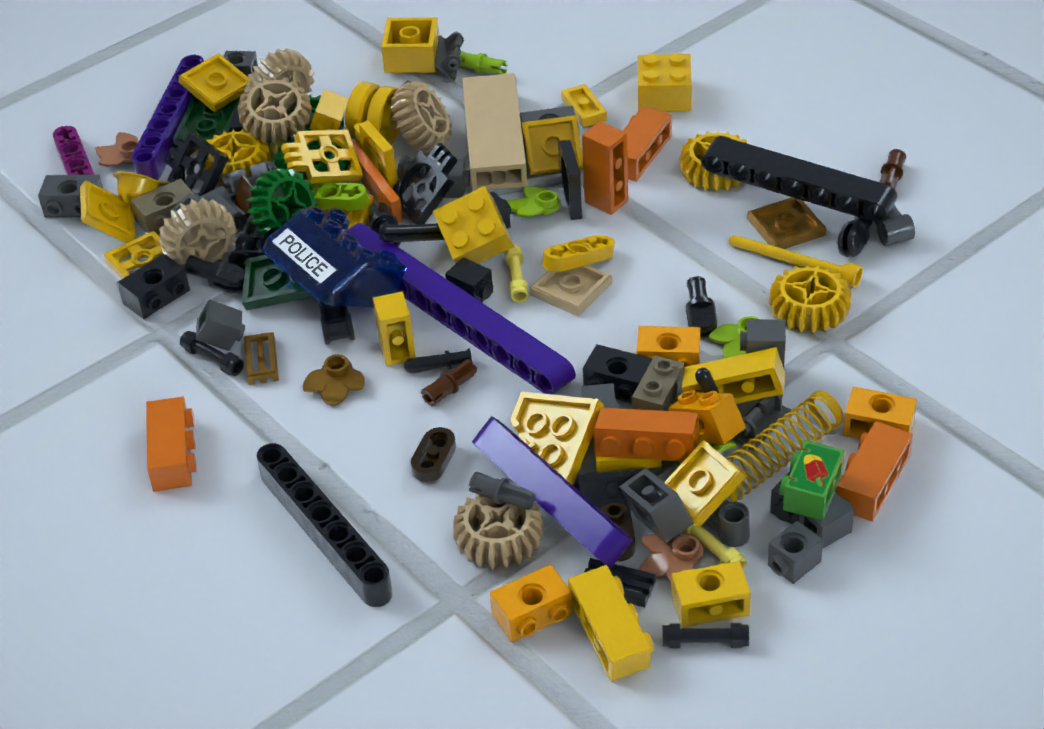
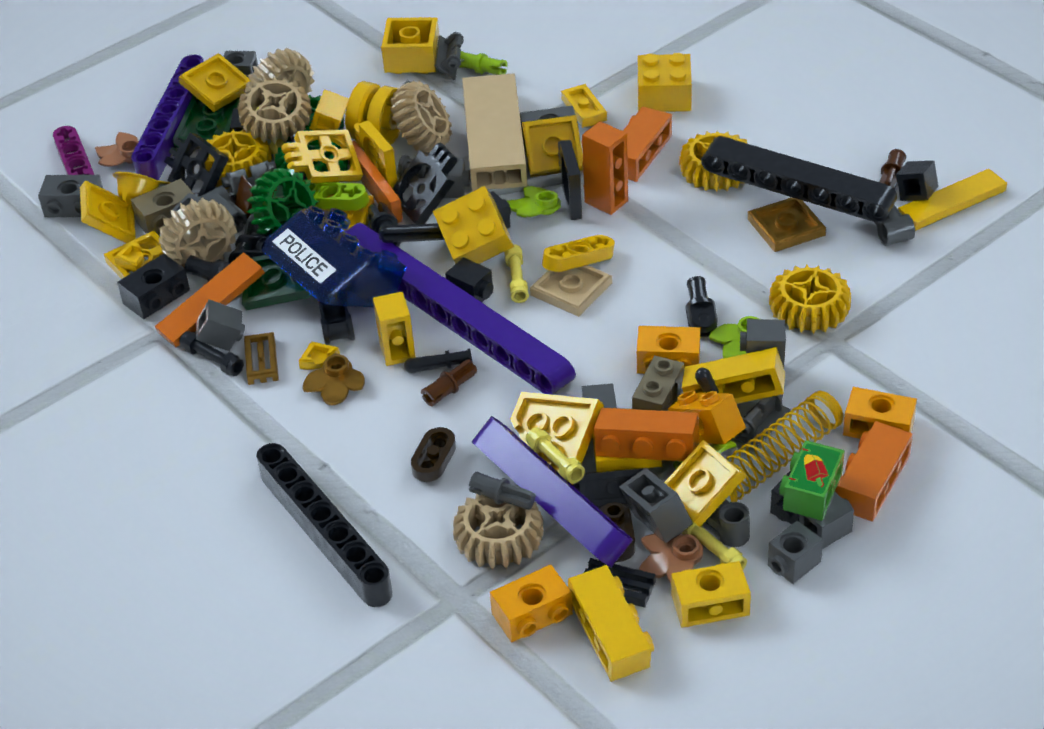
(130, 257): none -> yellow tile
(170, 443): orange brick -> none
(221, 289): none -> orange tile
(315, 355): none -> yellow tile
(569, 468): none -> light yellow bar
(616, 367): black brick -> none
(736, 635): black bar -> none
(850, 272): yellow piece -> none
(853, 237): black arm -> none
(917, 180): none -> black brick
(954, 198): none -> yellow tile

